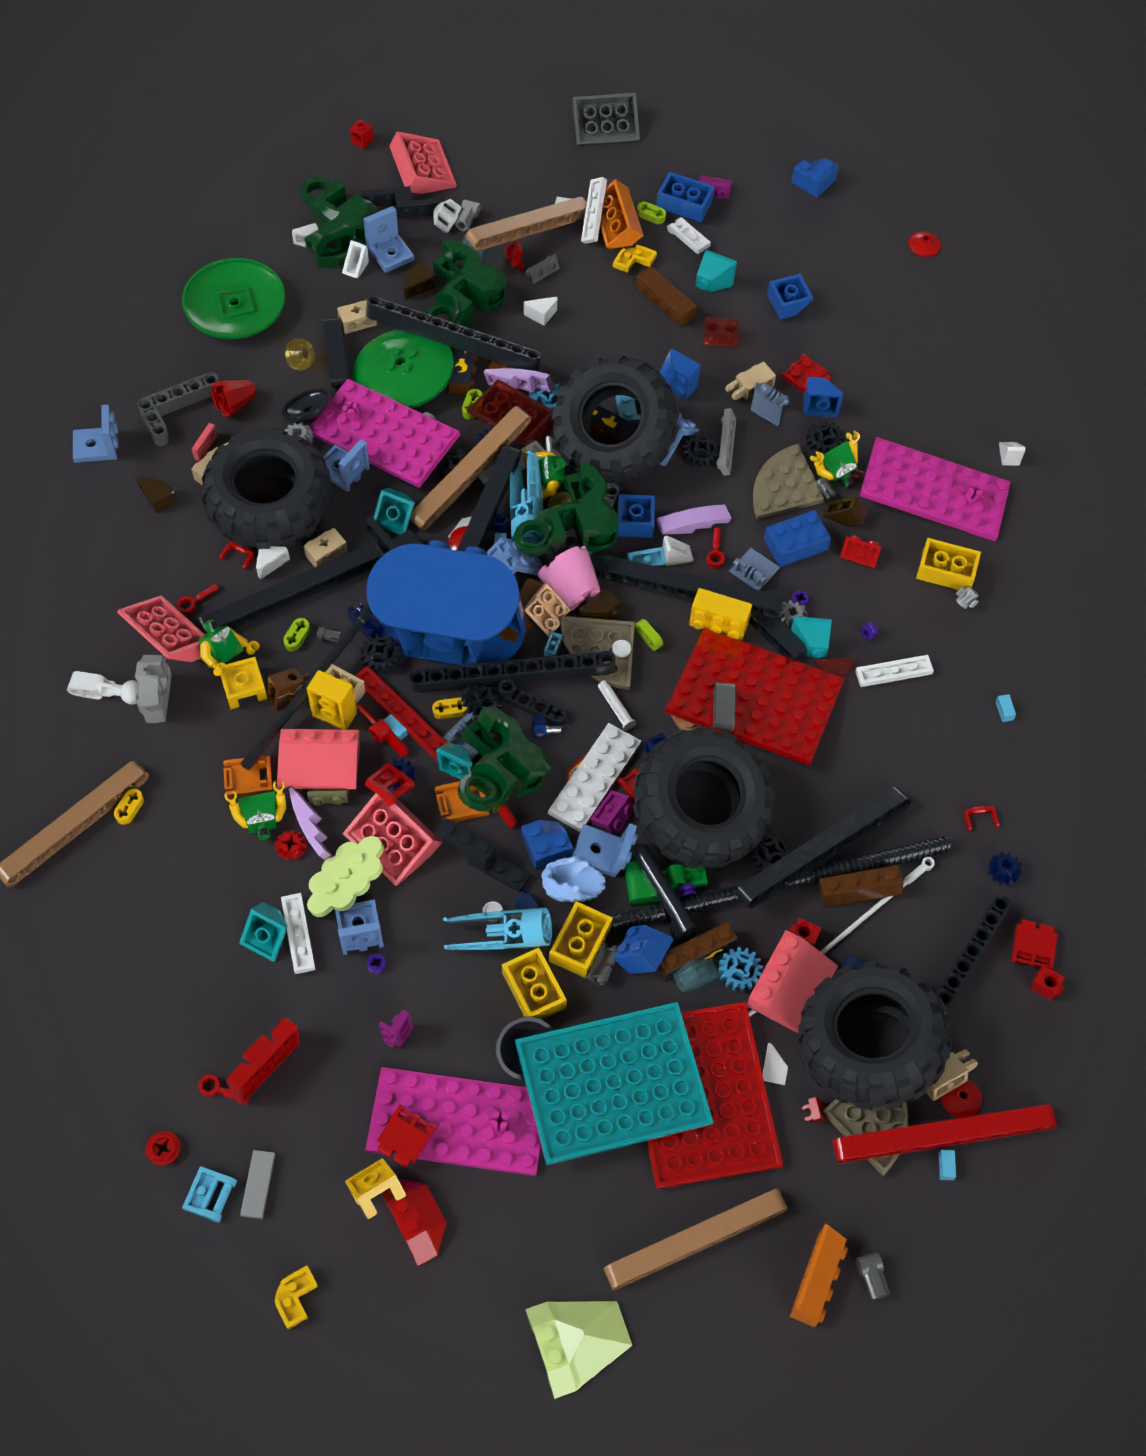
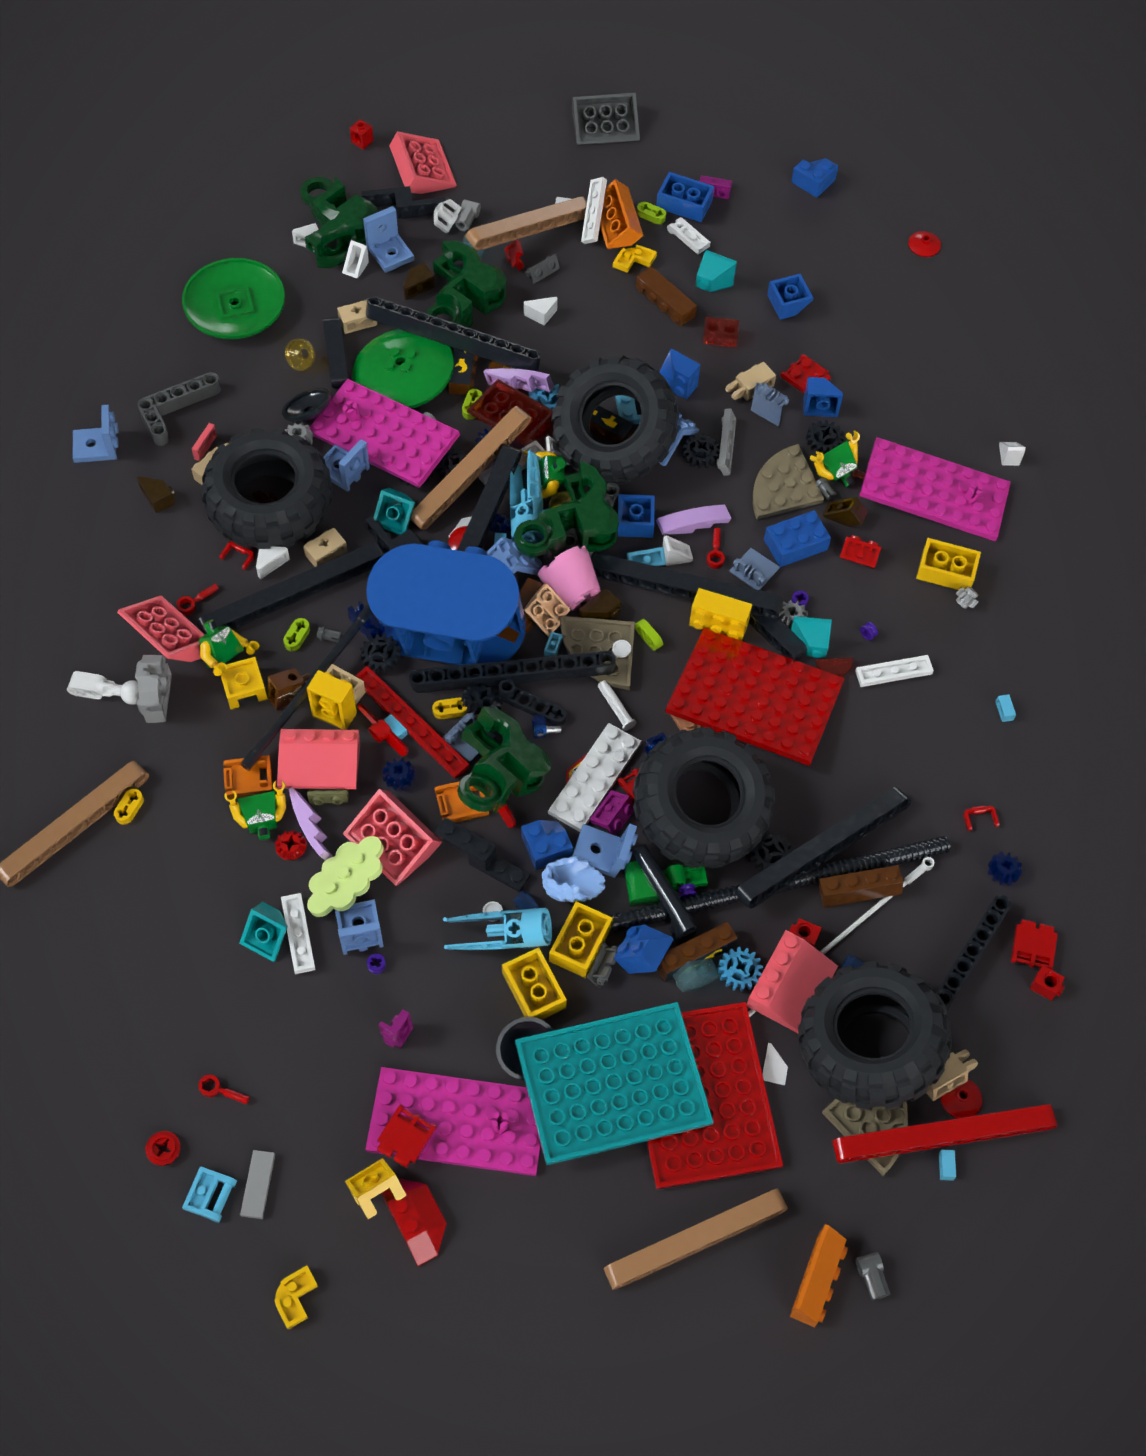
(232, 395): red cone -> none
(263, 1059): red piece -> none
(385, 779): red plate -> none
(454, 760): teal slope -> none
(577, 1340): yellowish green wedge -> none
(724, 706): dark grey beam -> none
(816, 1106): tile -> none

